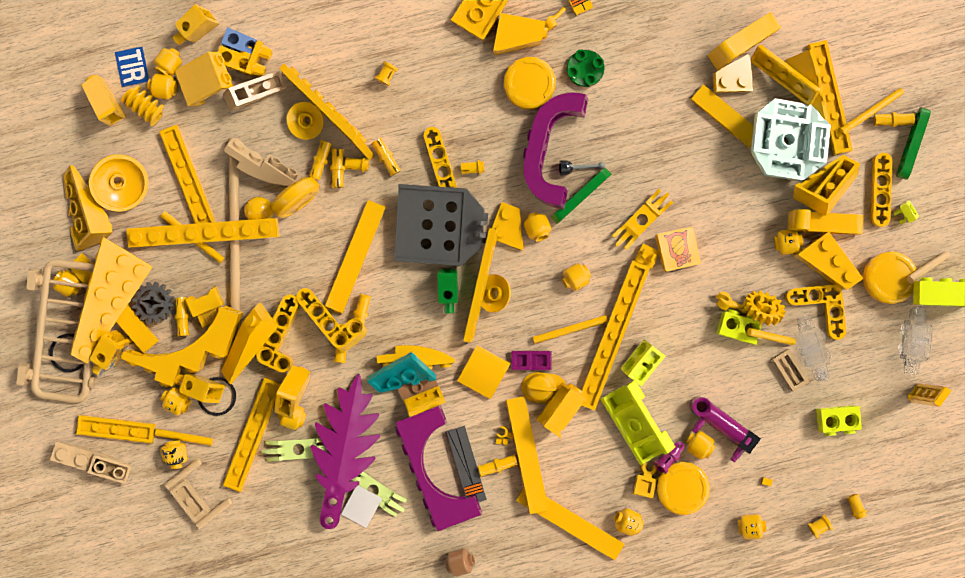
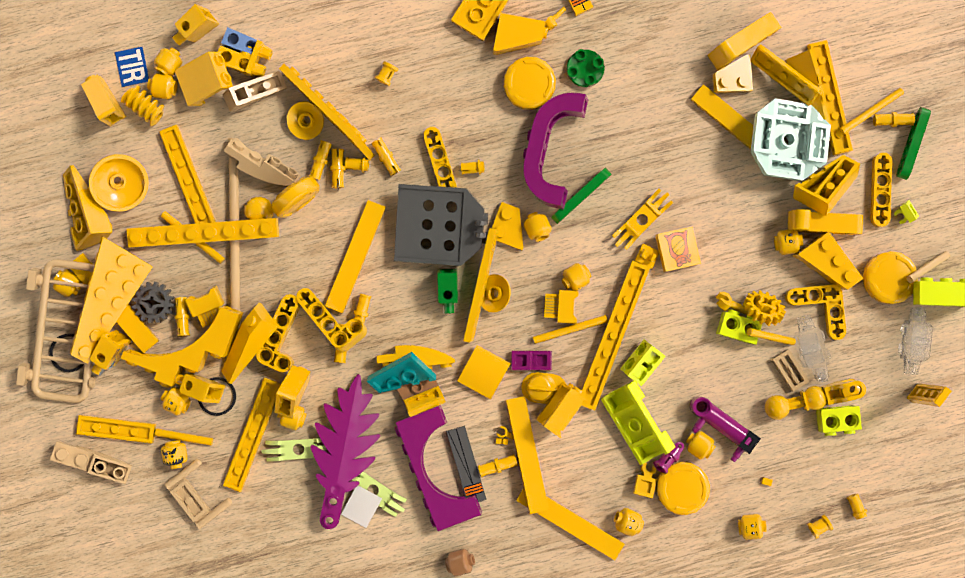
(561, 306): none -> yellow piece
(567, 167): hinge -> none
(815, 398): none -> yellow piece

